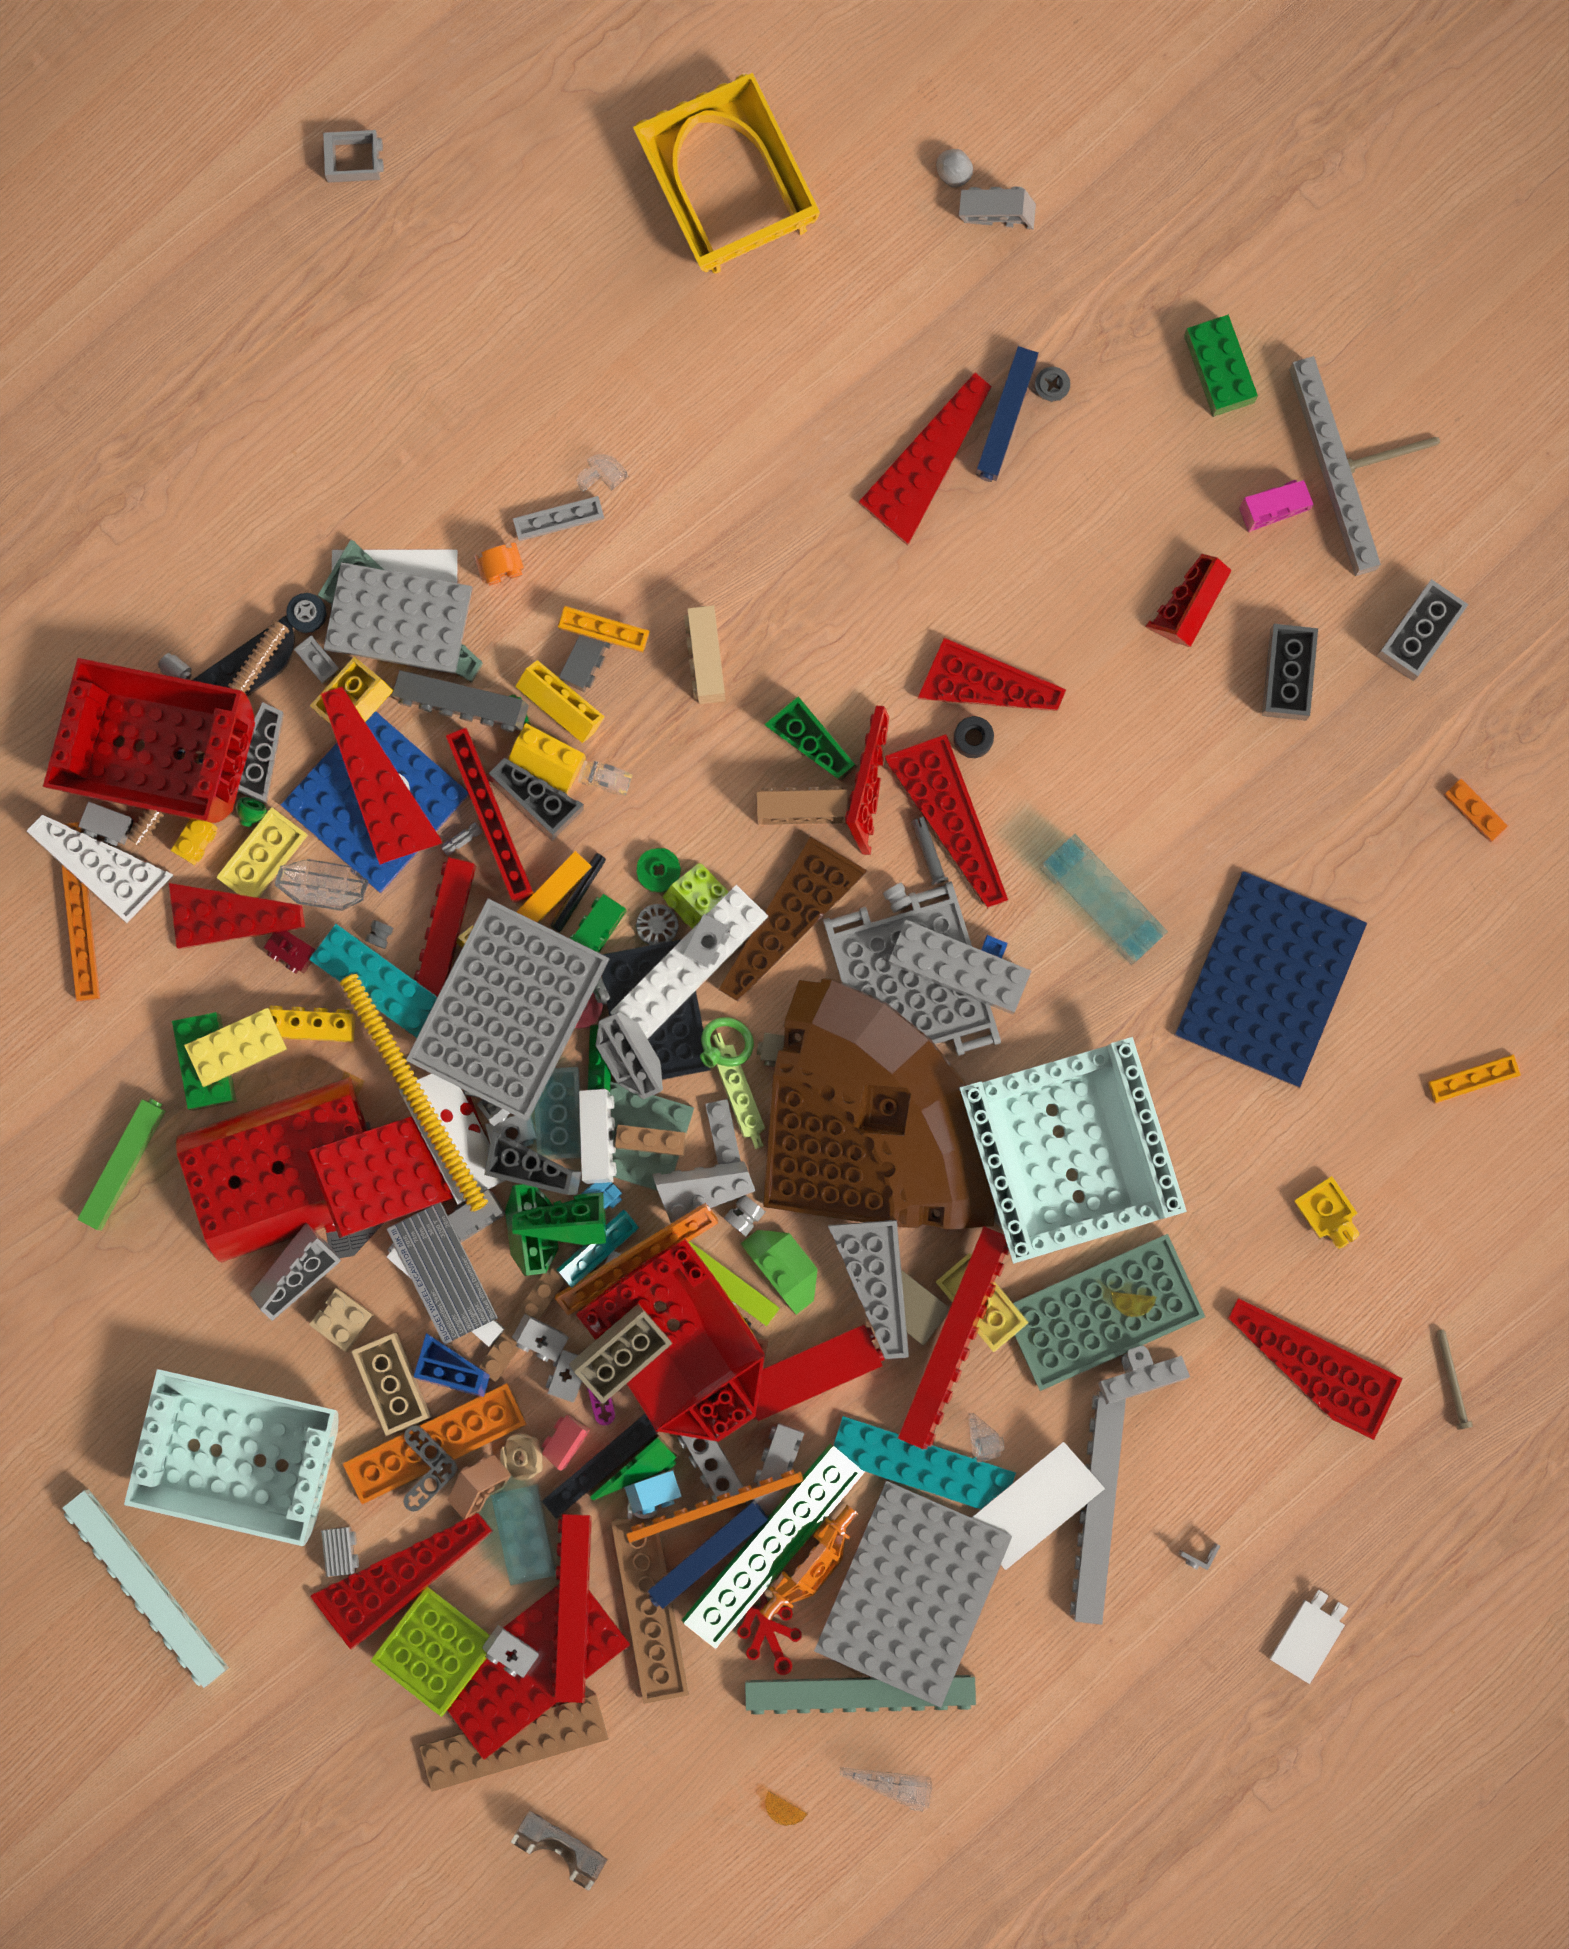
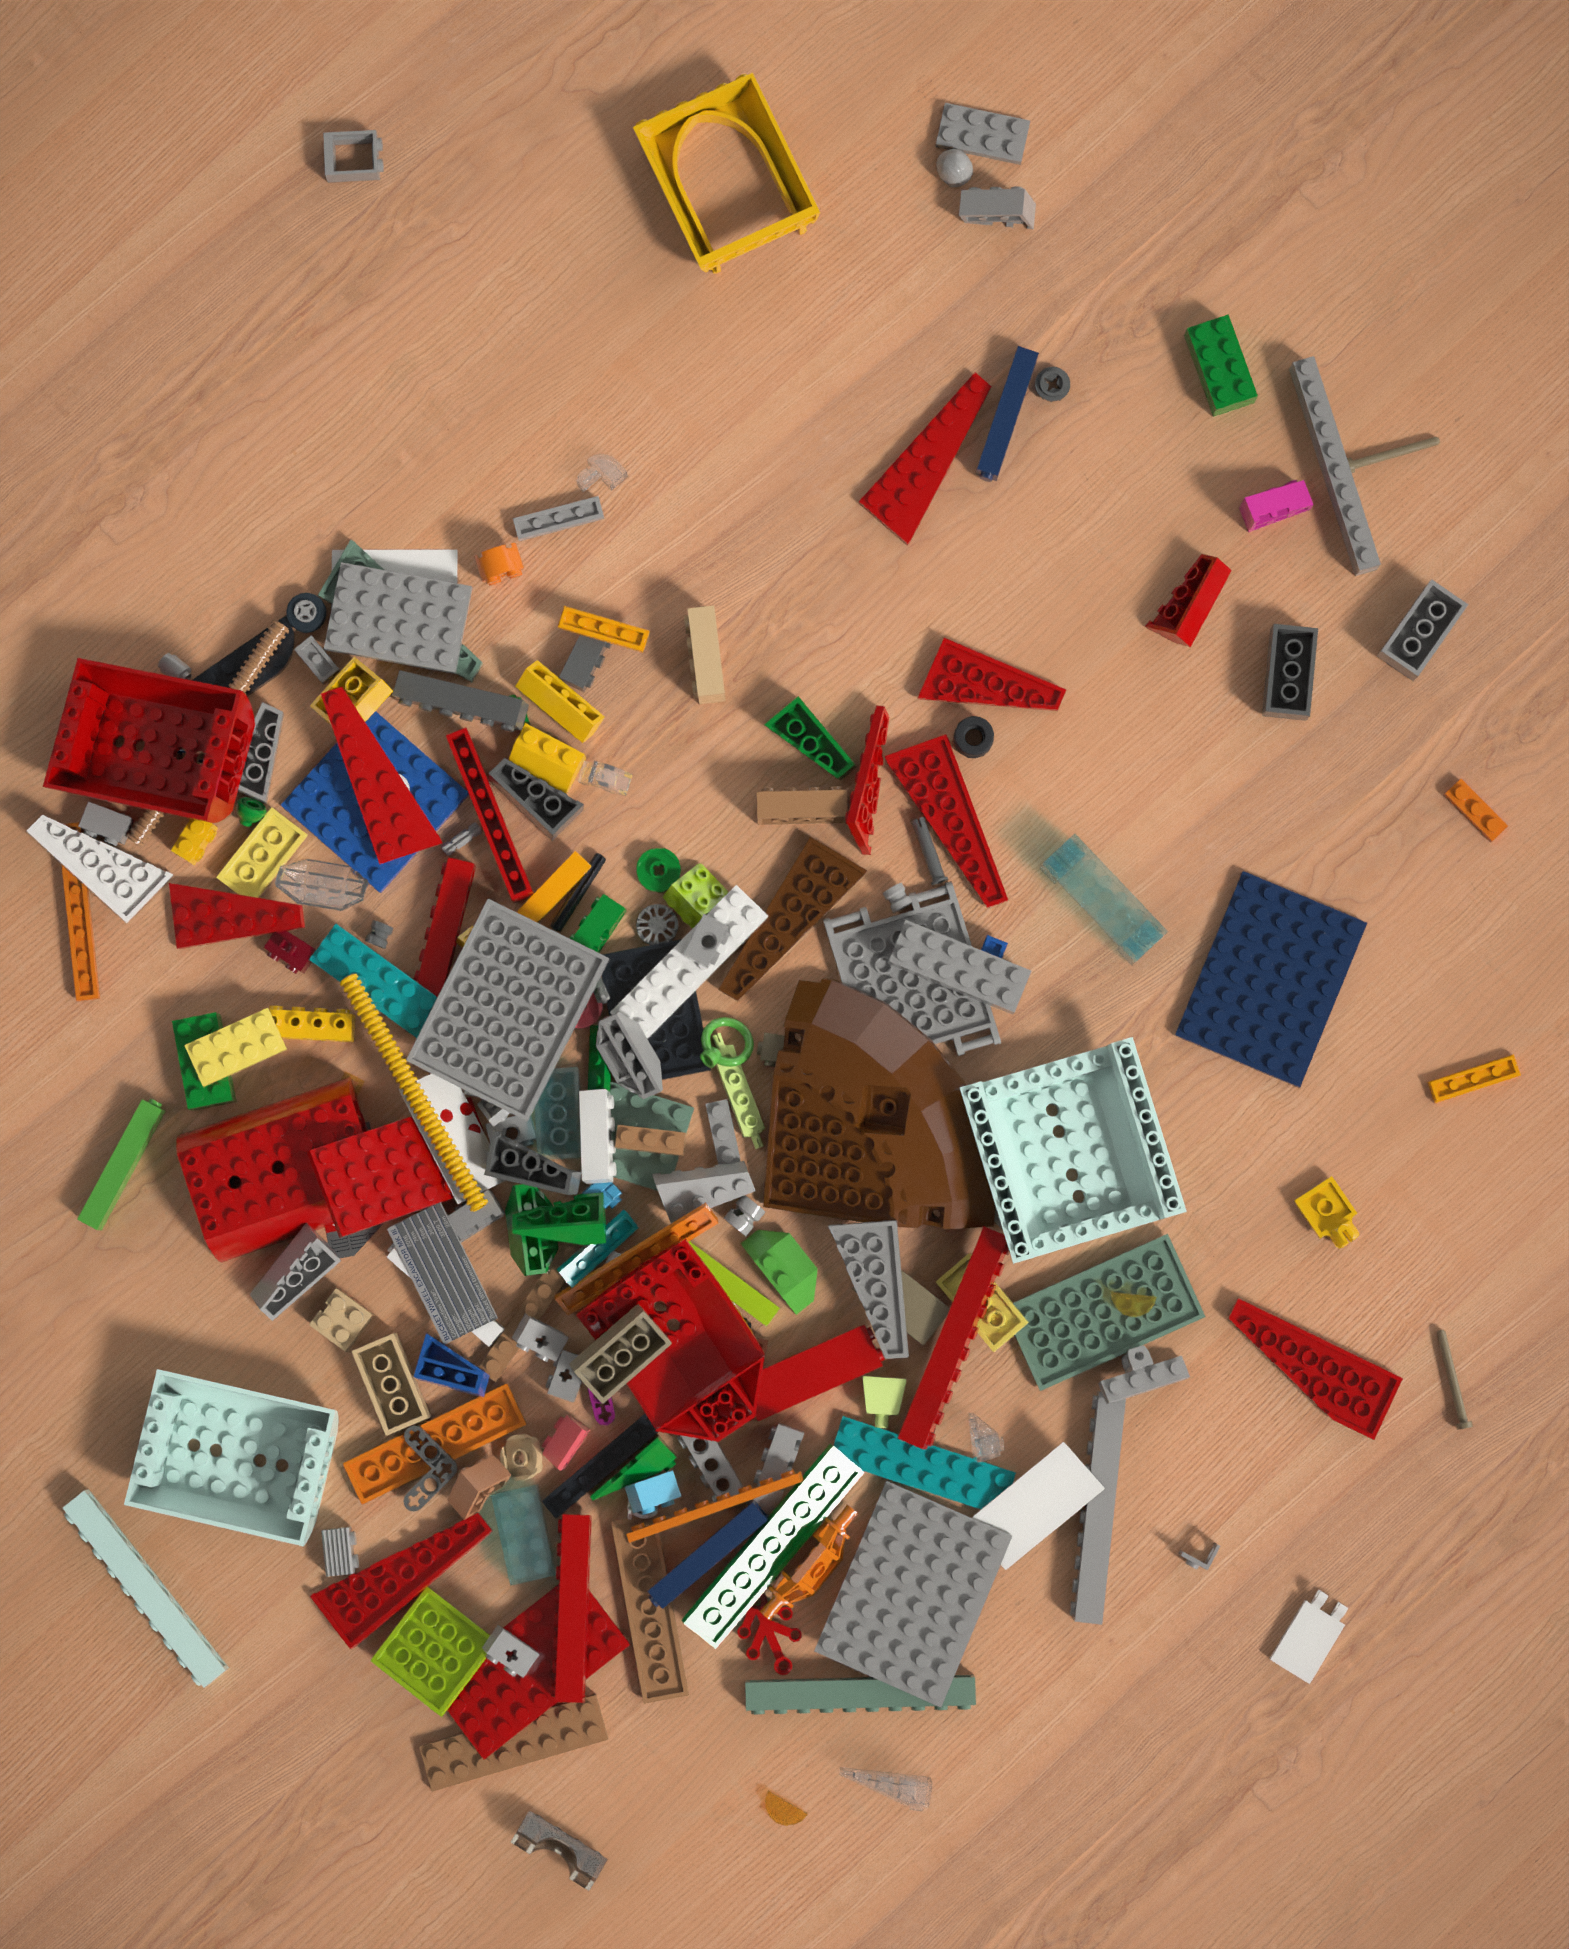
(883, 1397): none -> yellowish green torso
(983, 133): none -> light grey plate

